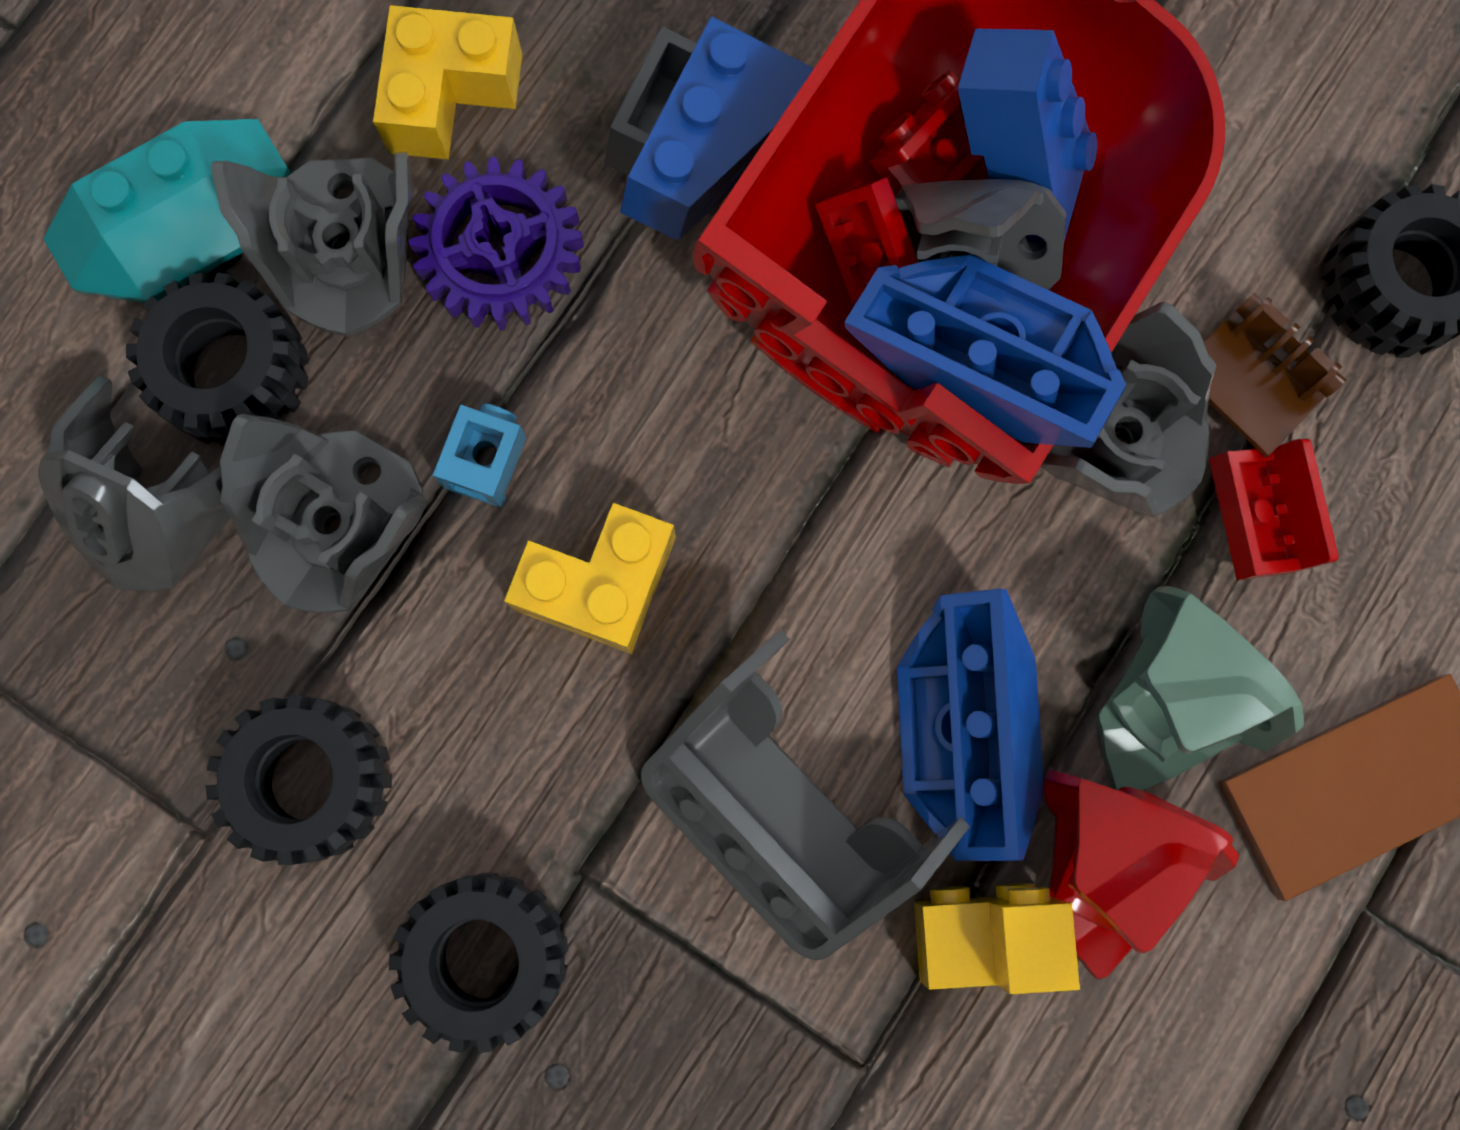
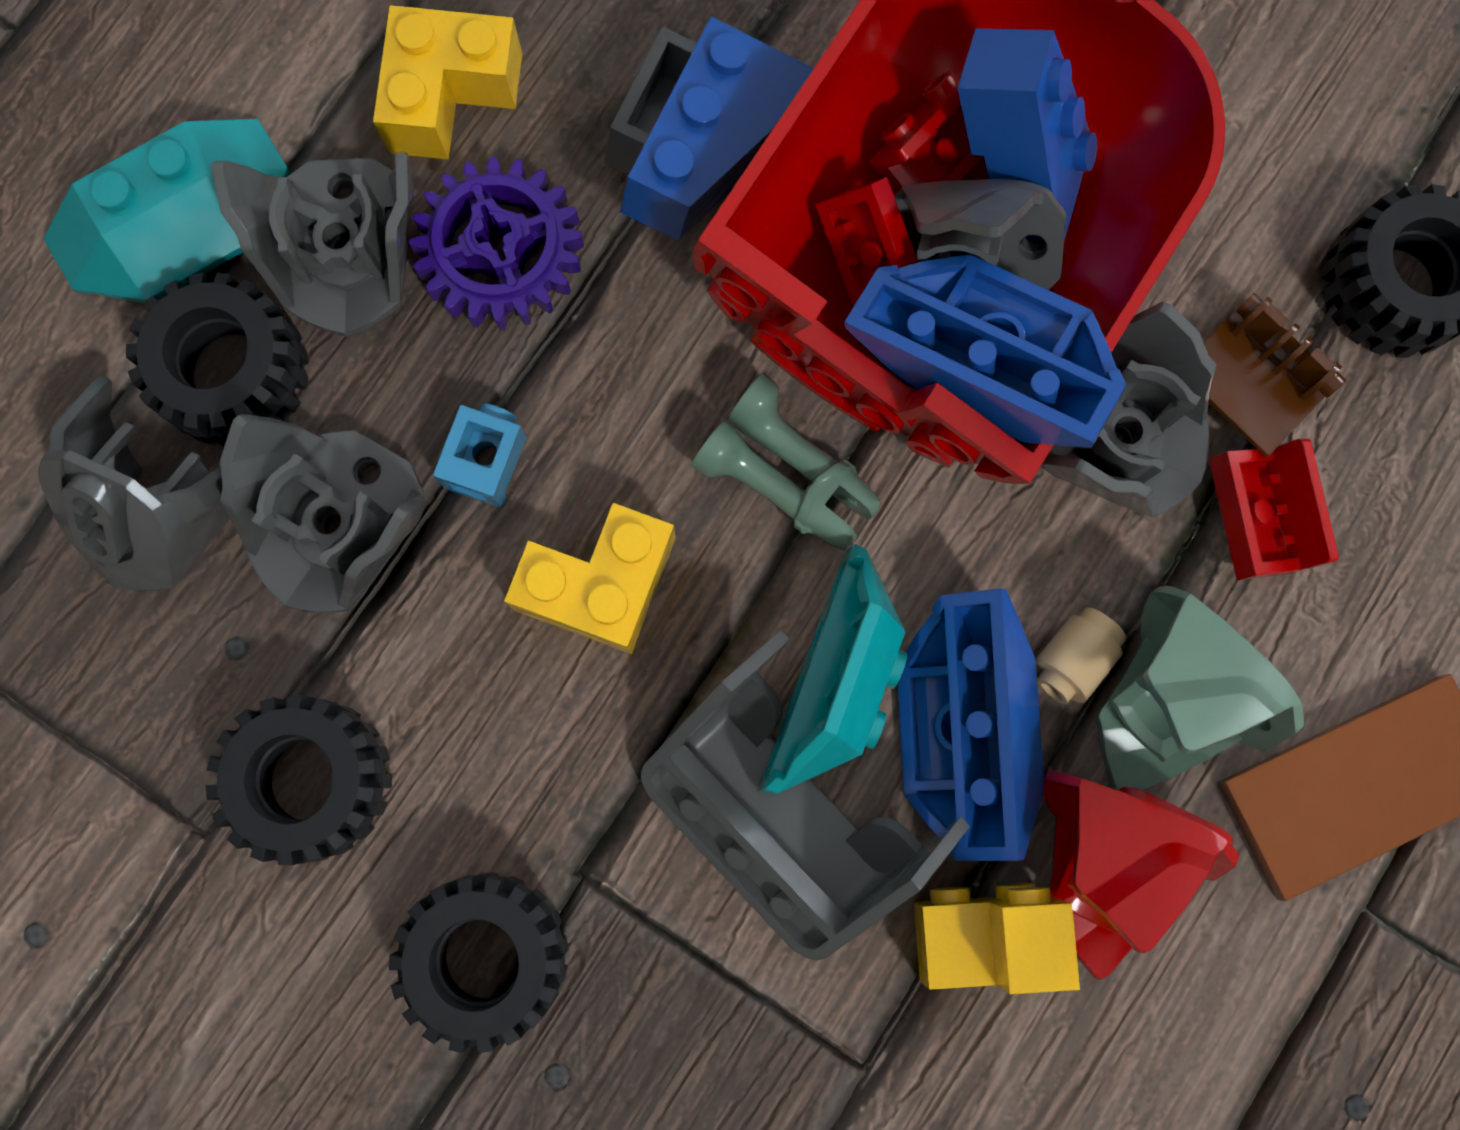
(758, 419): none -> sand green piece
(841, 679): none -> teal wedge
(1079, 656): none -> tan brick

